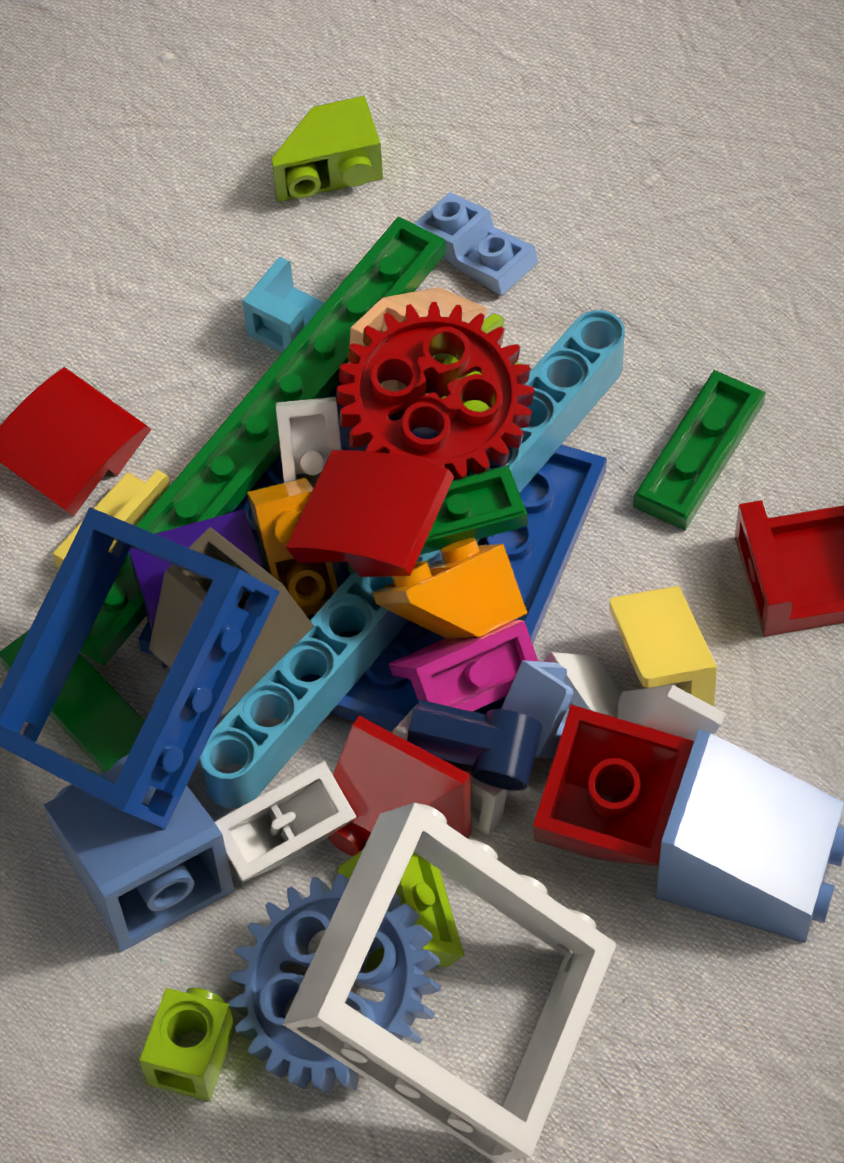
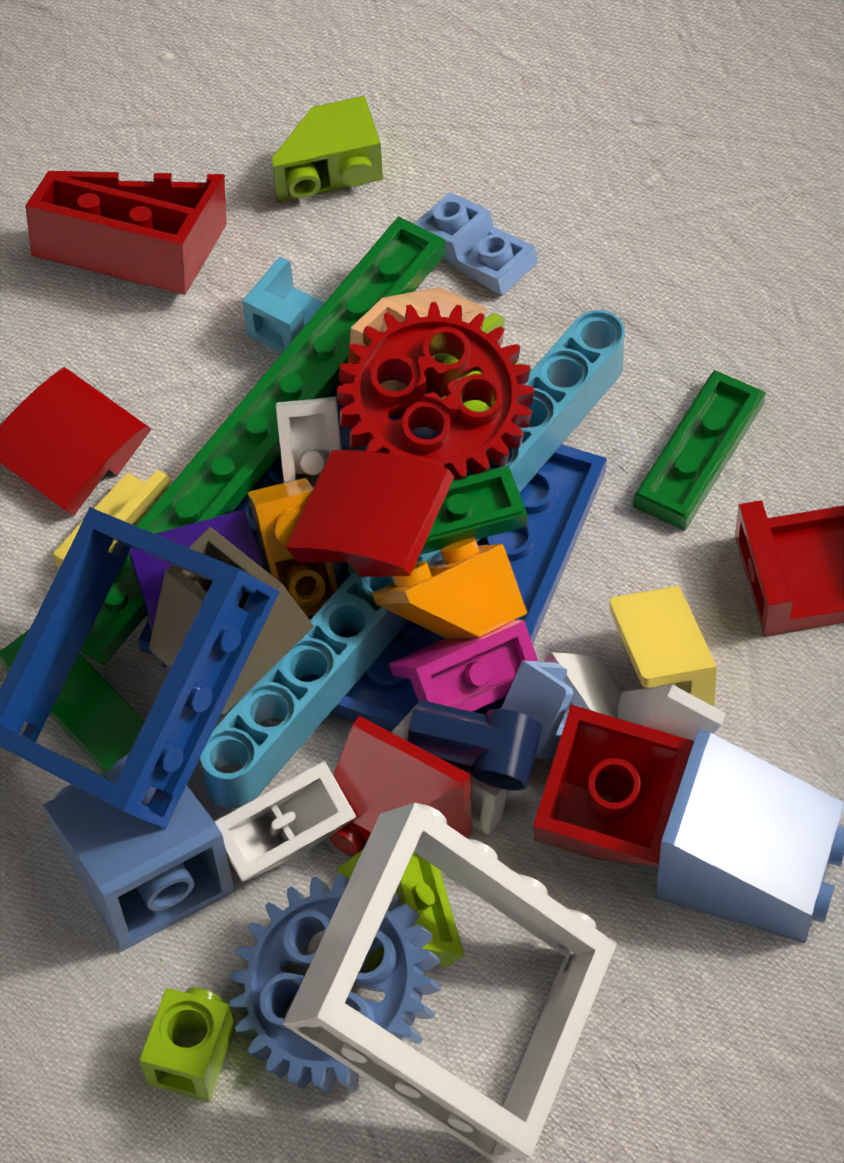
(128, 229): none -> red wedge

